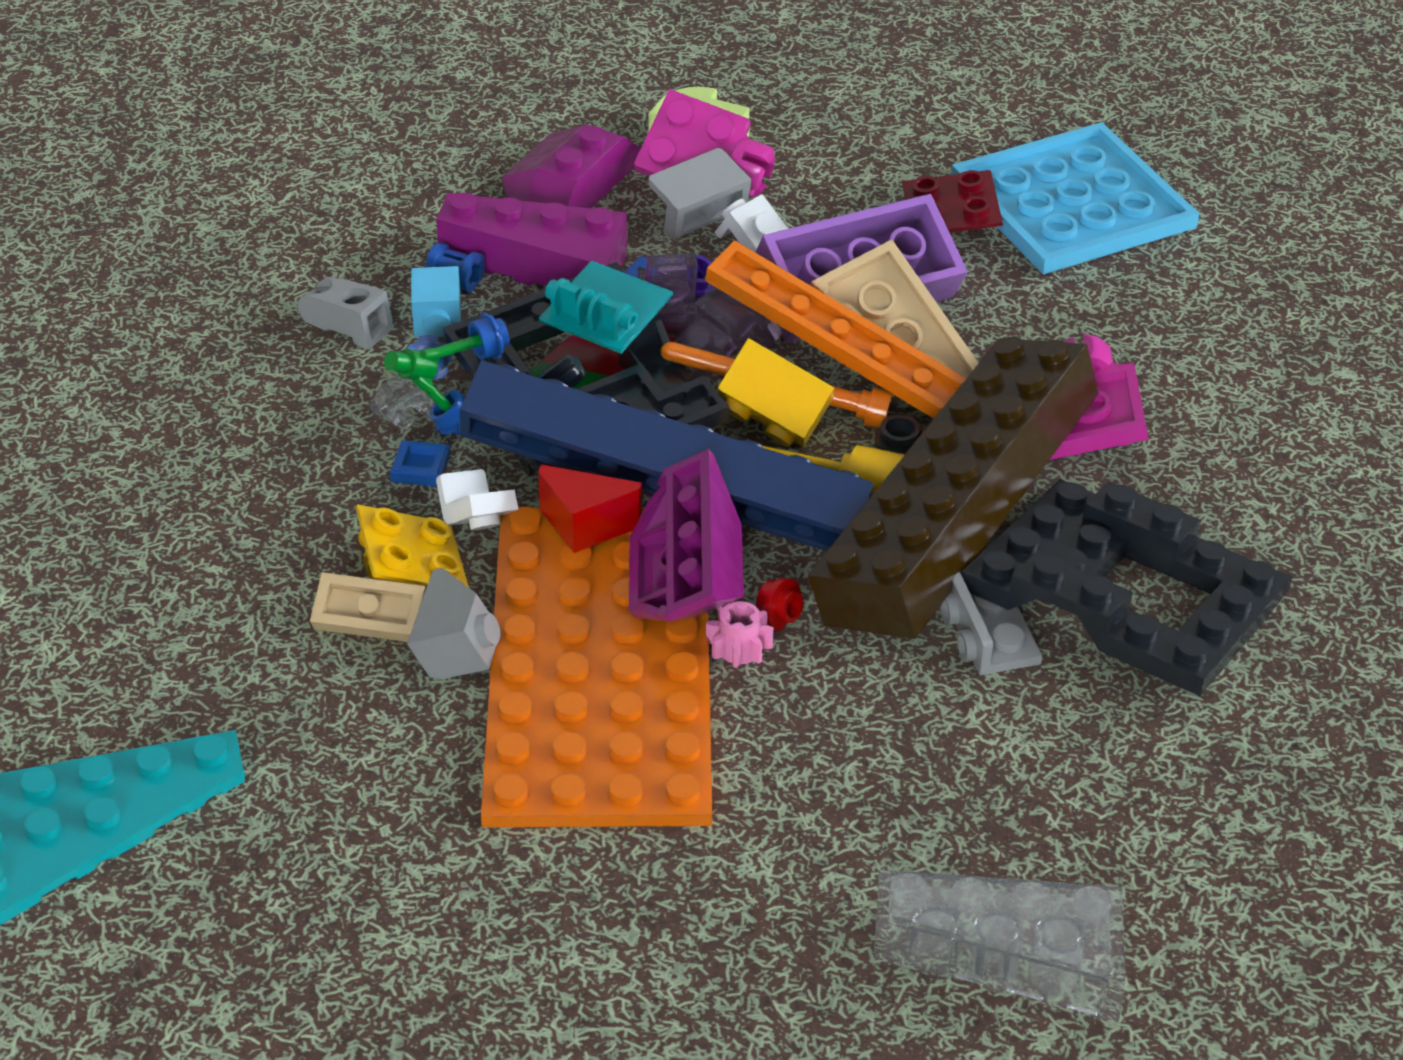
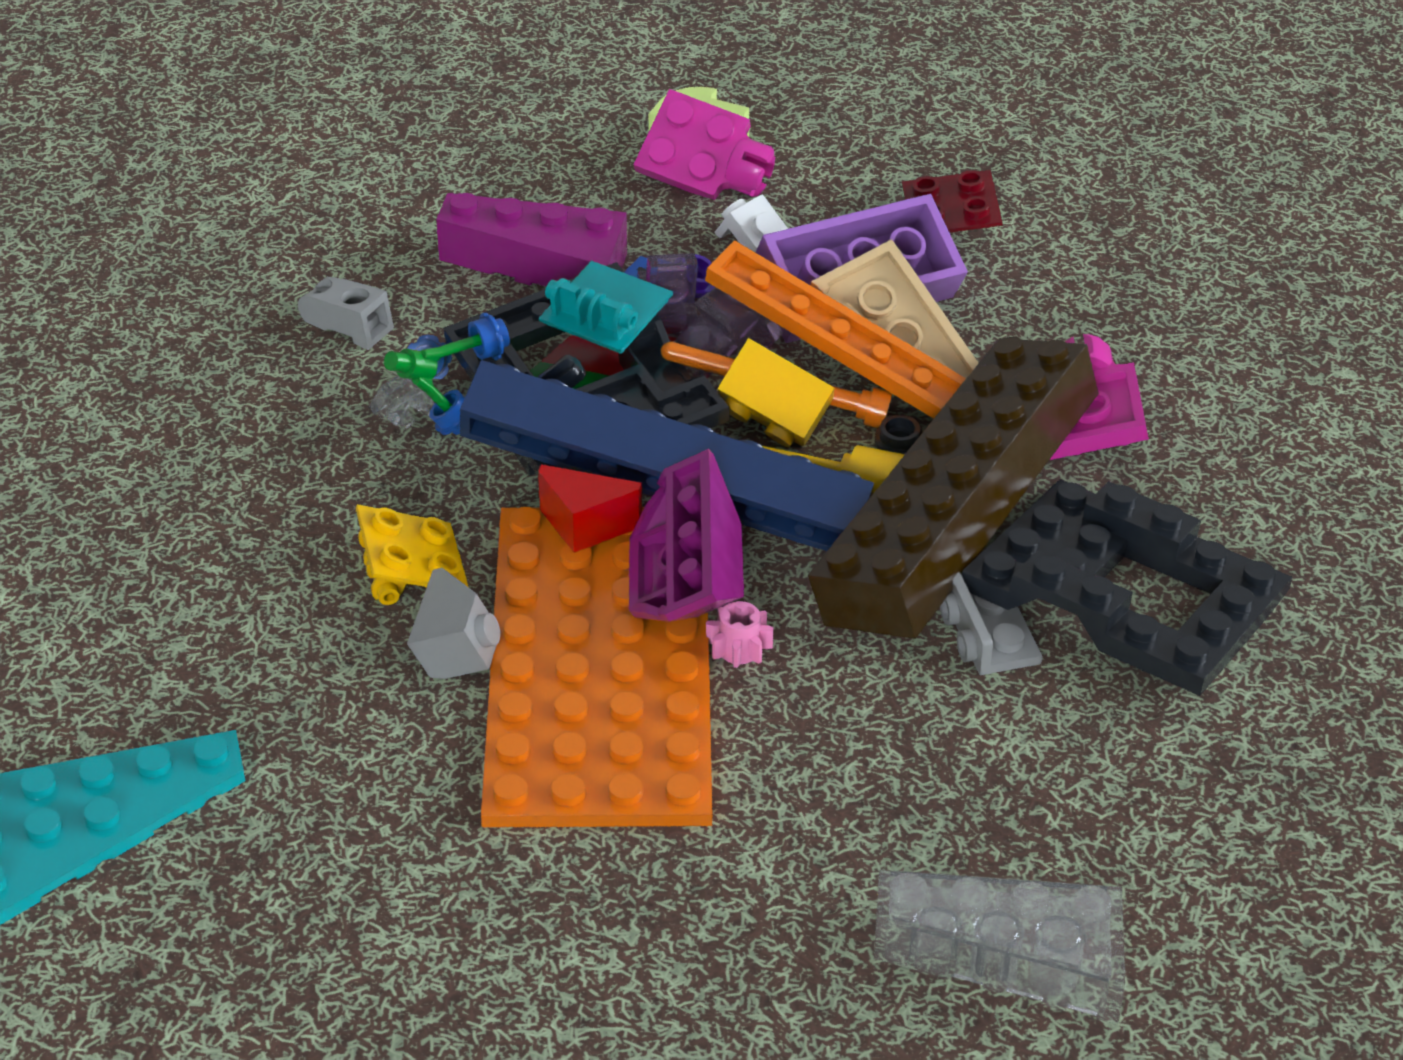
(366, 606): tan plate -> none
(419, 463): blue tile -> none
(435, 299): medium azure brick -> none
(467, 499): white bracket -> none
(470, 266): blue bush -> none
(572, 167): magenta wedge -> none
(699, 190): light grey panel -> none
(781, 601): red plate -> none
(1080, 198): medium azure plate -> none

